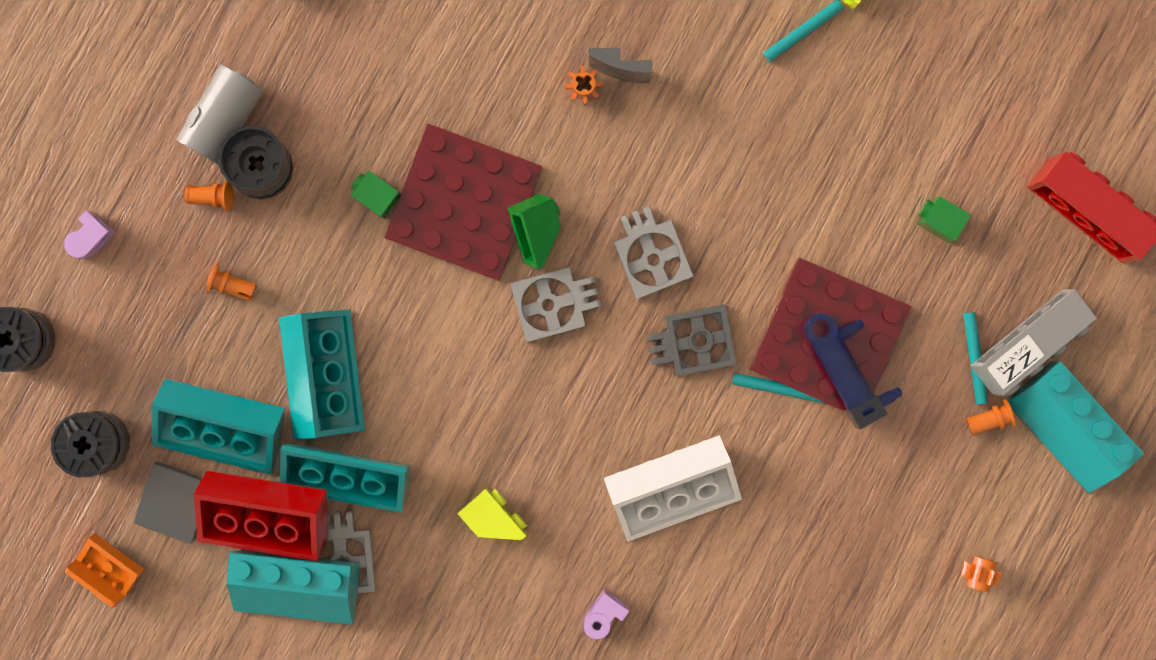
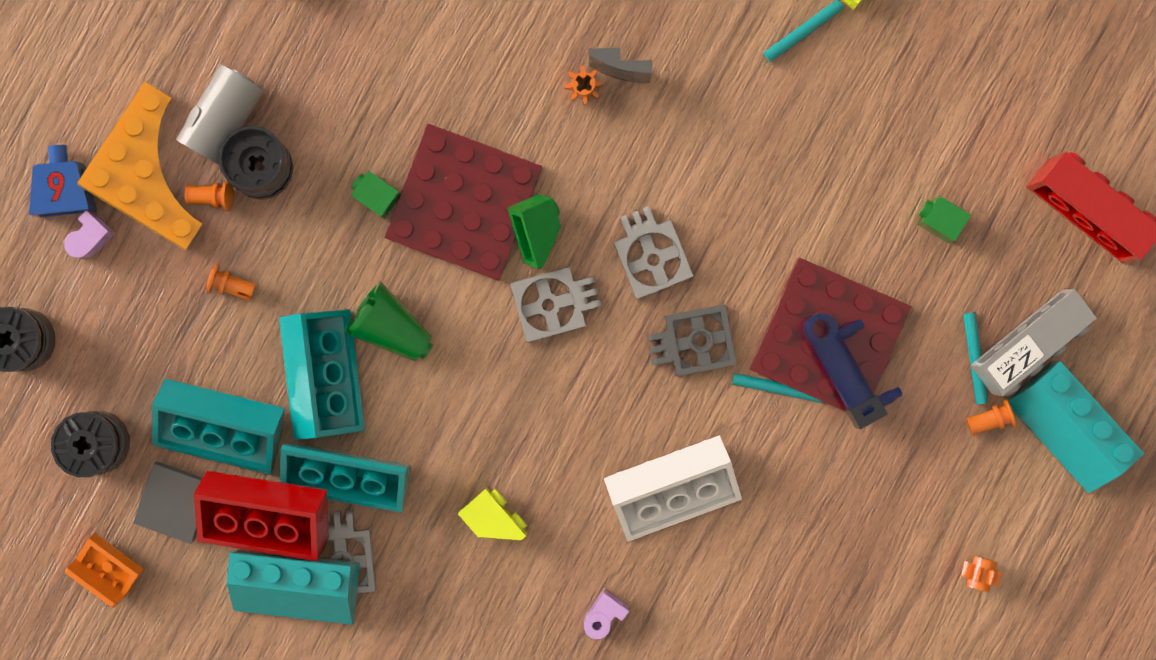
(56, 188): none -> blue torso
(129, 171): none -> light orange plate
(389, 325): none -> green cone

